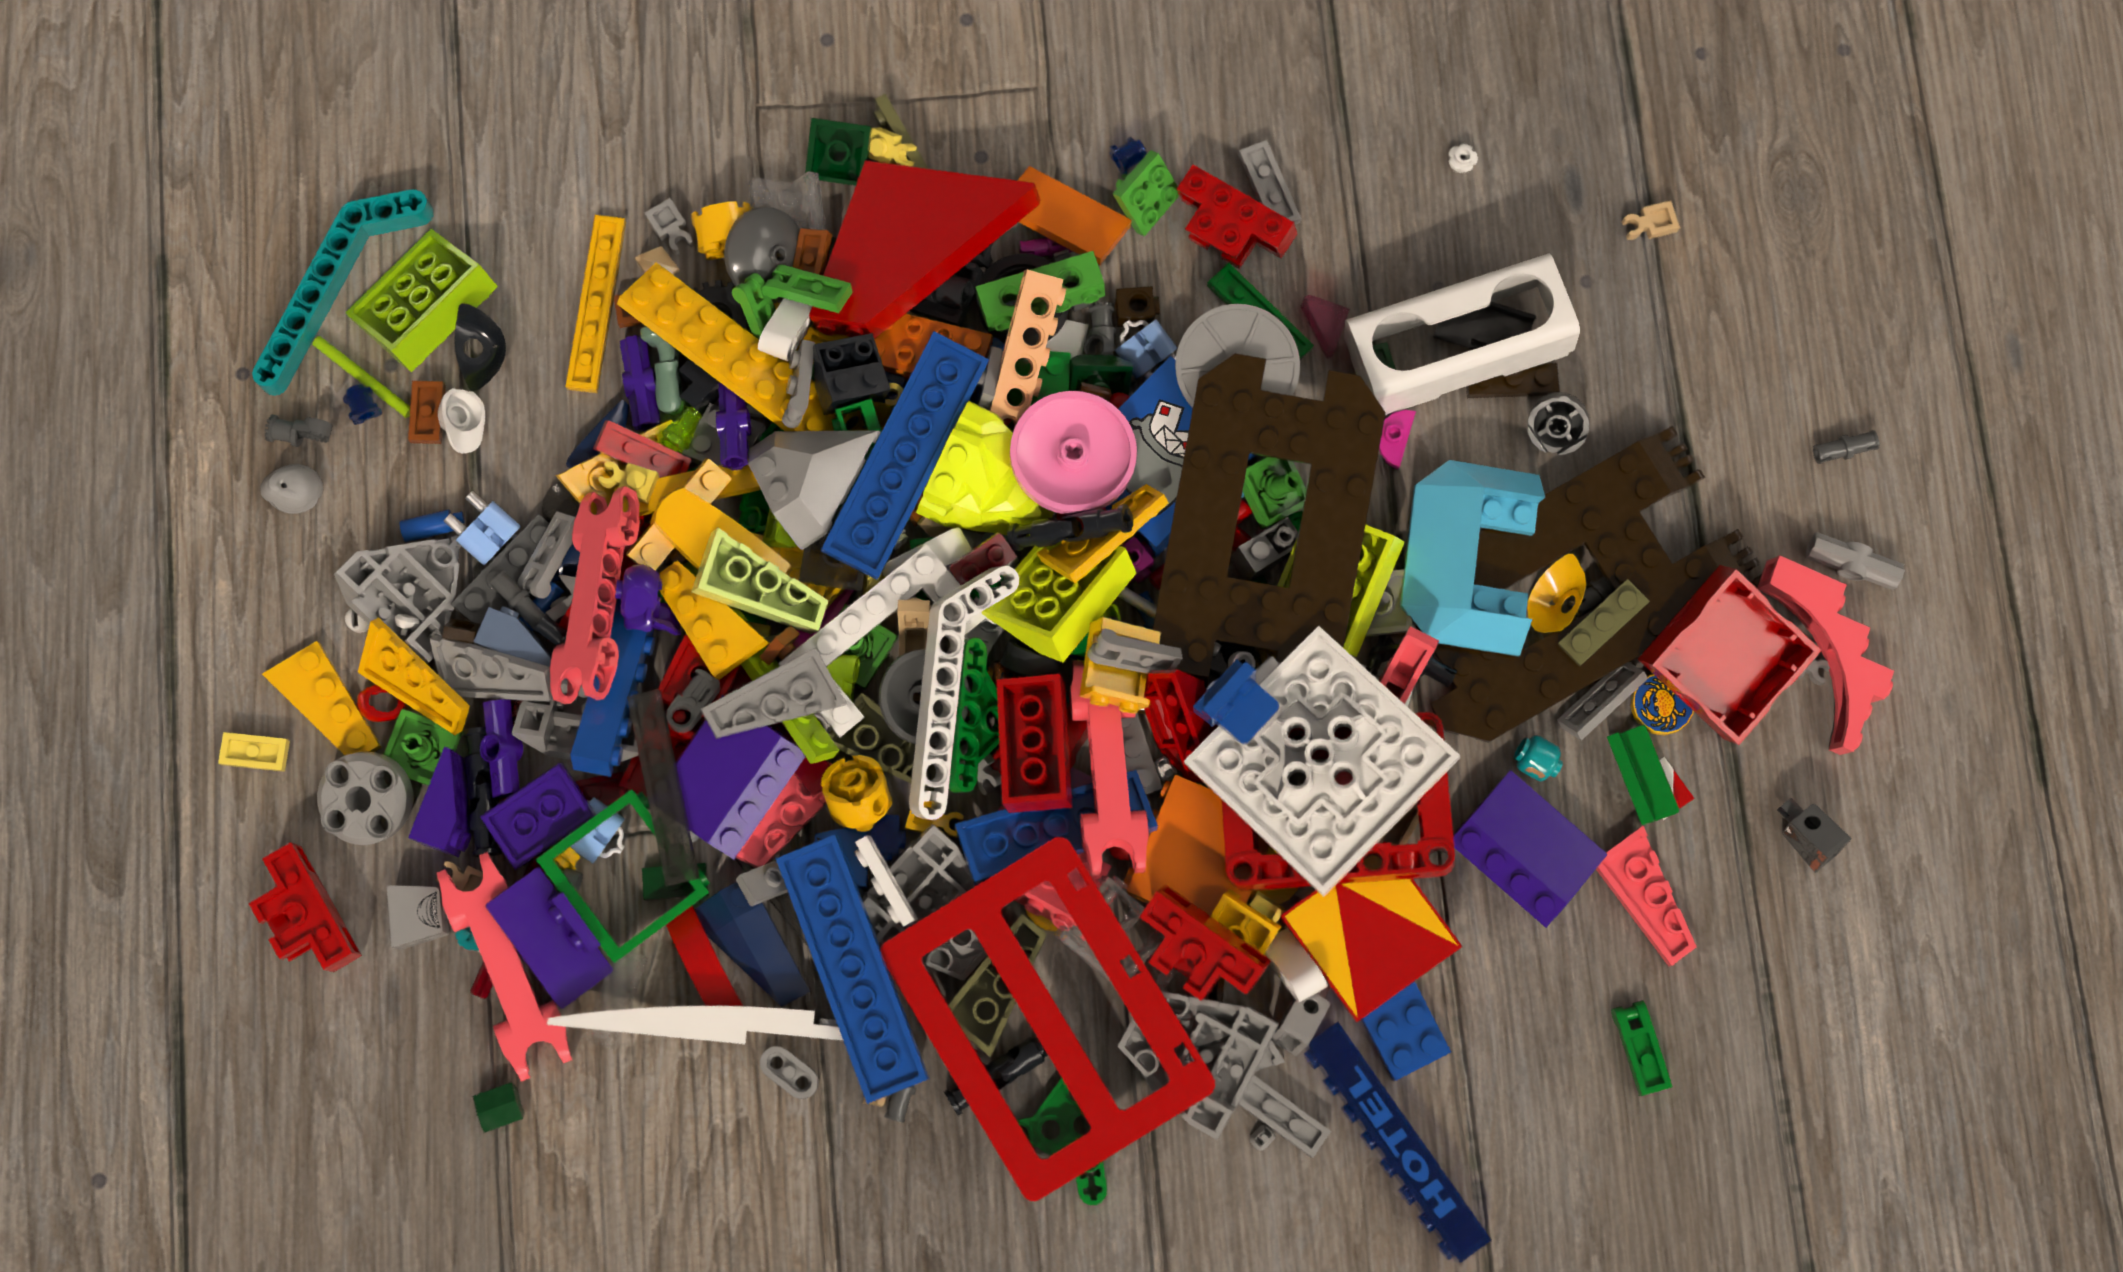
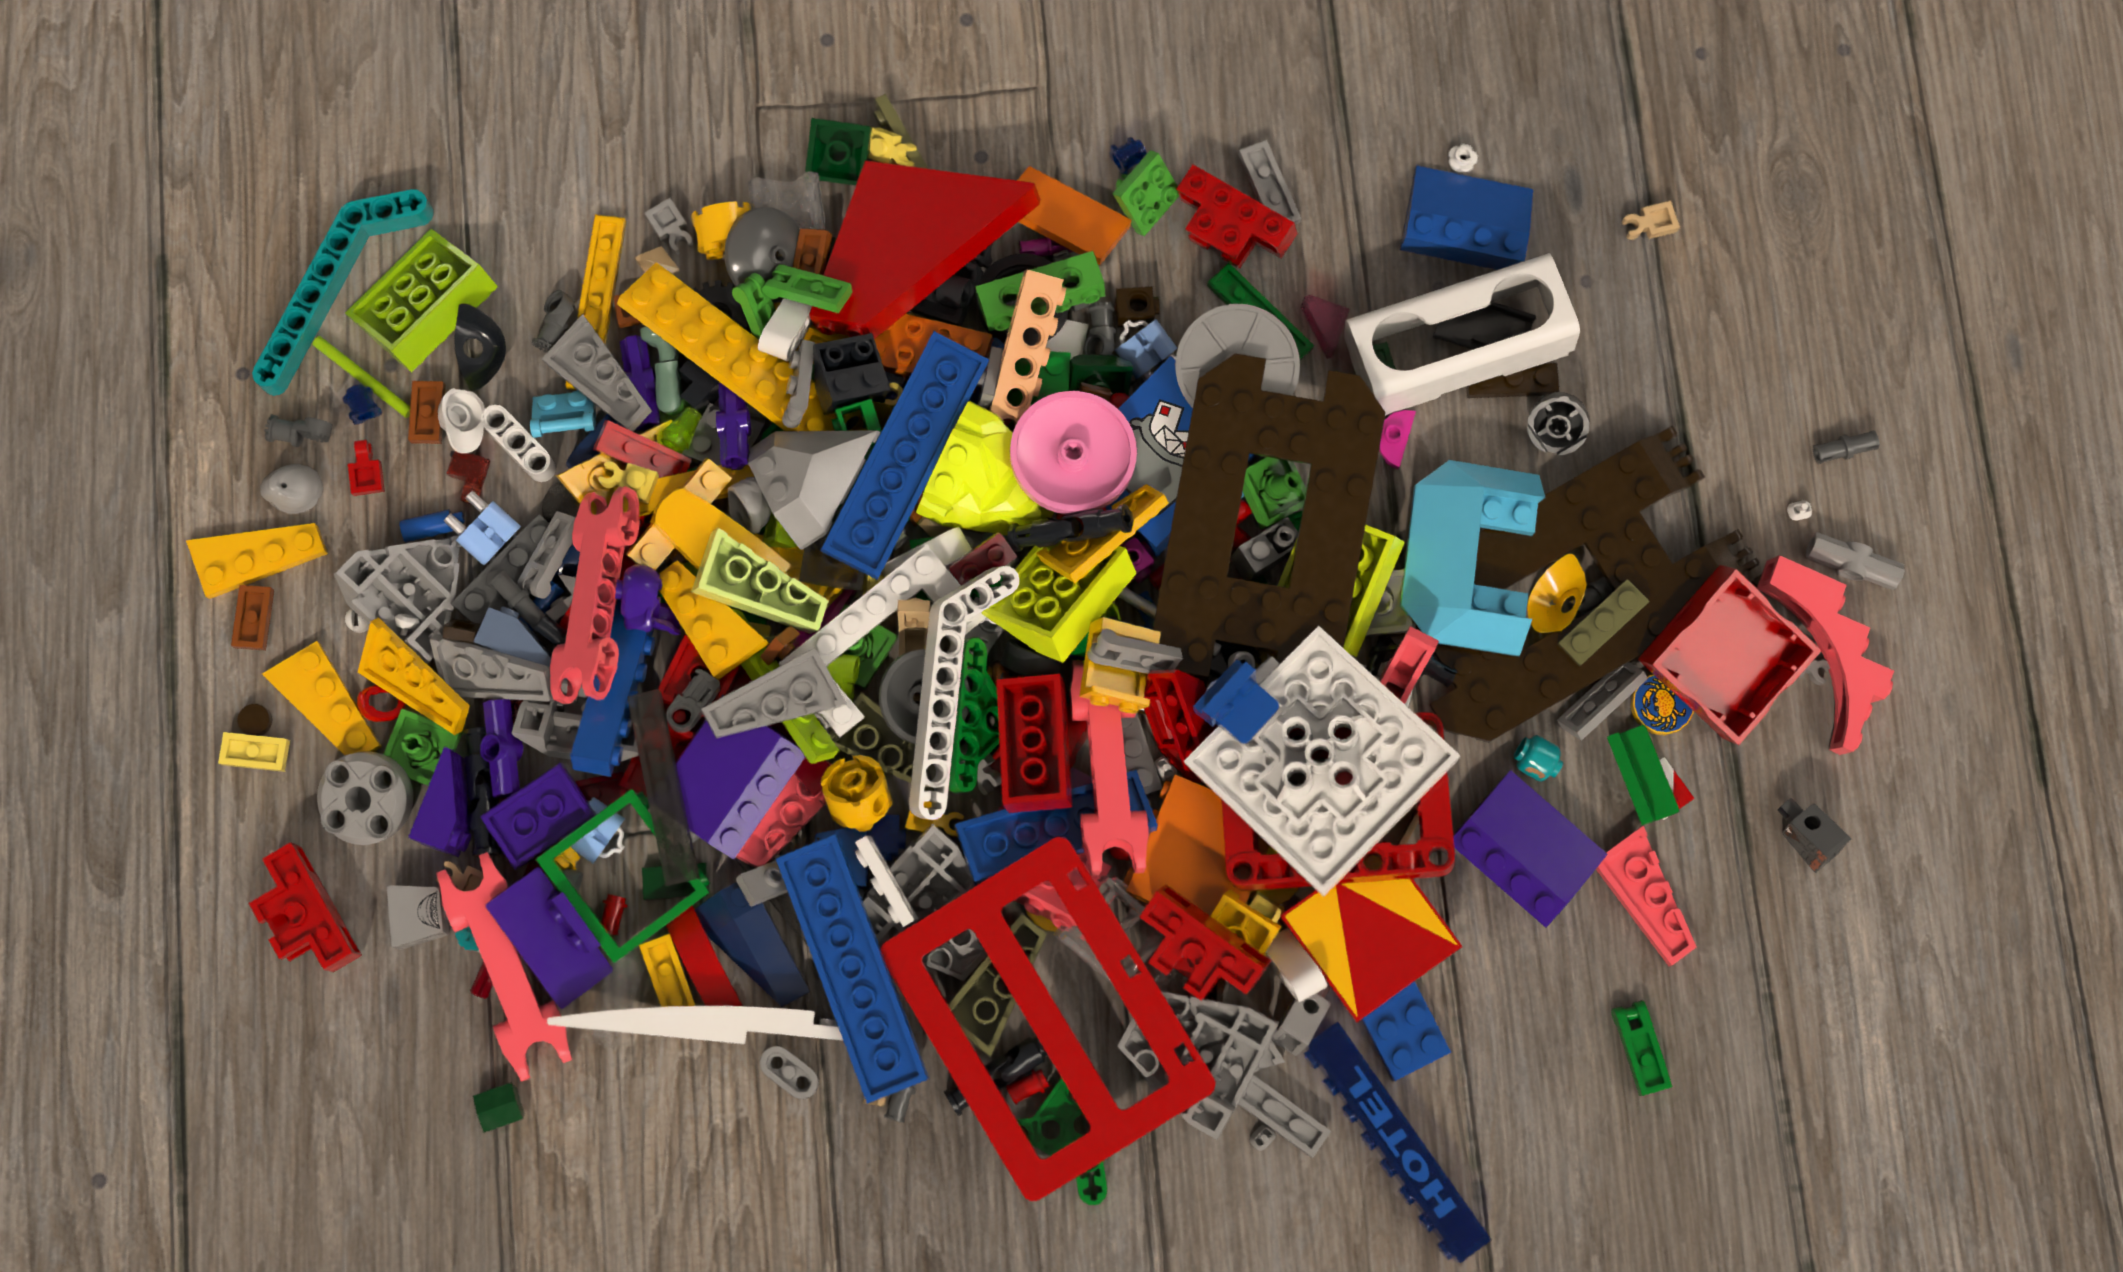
(252, 556): none -> yellow wing
(252, 617): none -> dark orange plate
(254, 720): none -> dark brown tile
(365, 474): none -> red plate
(469, 469): none -> clear red piece
(513, 430): none -> white beam
(558, 308): none -> dark grey connector
(562, 413): none -> medium azure plate
(593, 371): none -> light grey wing
(613, 913): none -> red pin
(666, 972): none -> yellow plate
(748, 505): none -> light grey hair
(1028, 1086): none -> red pin
(1467, 219): none -> blue slope
(1799, 510): none -> white rock

